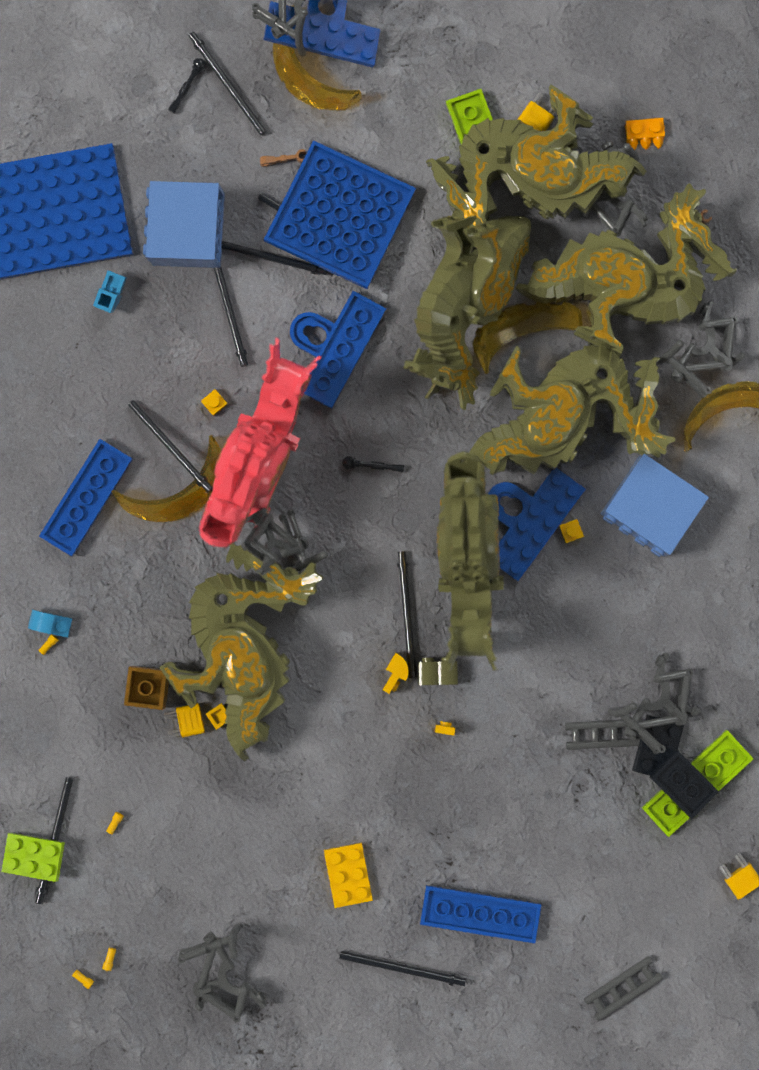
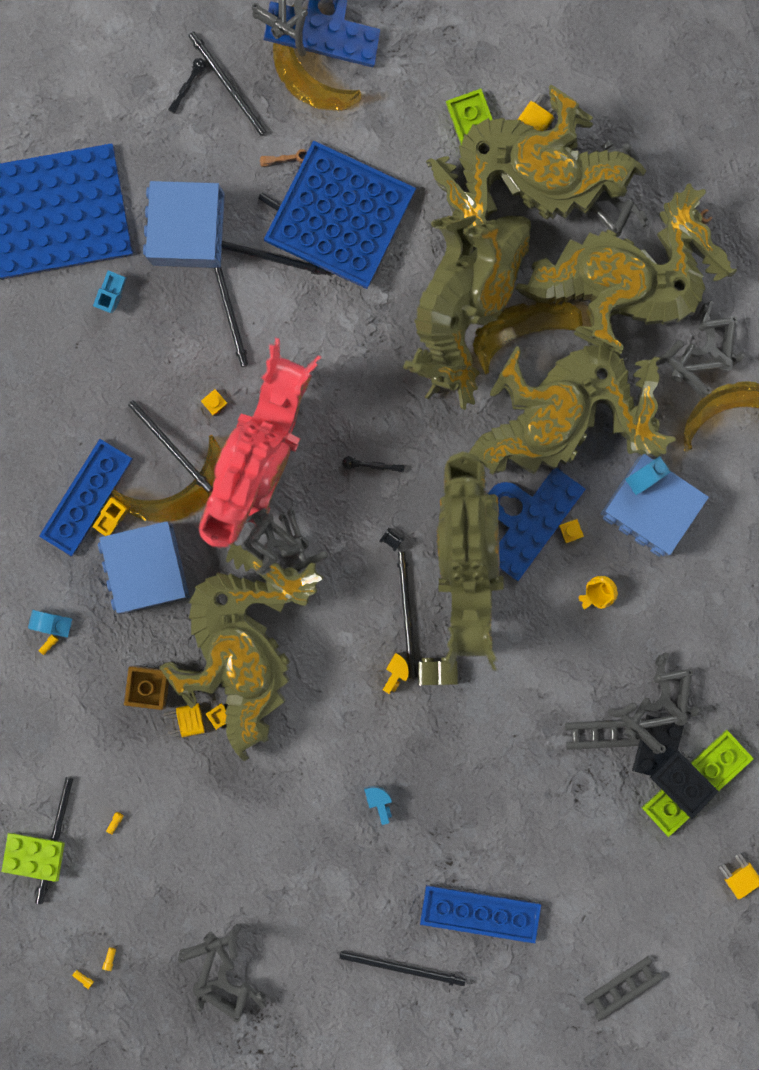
(110, 517): none -> yellow brick
(143, 567): none -> medium blue brick
(342, 347): blue plate -> none
(348, 875): yellow plate -> none
(379, 797): none -> dark azure brick
(391, 539): none -> black bush
(445, 728): yellow plate -> none
(600, 592): none -> yellow hat
(644, 131): light orange plate -> none
(648, 475): none -> dark azure brick

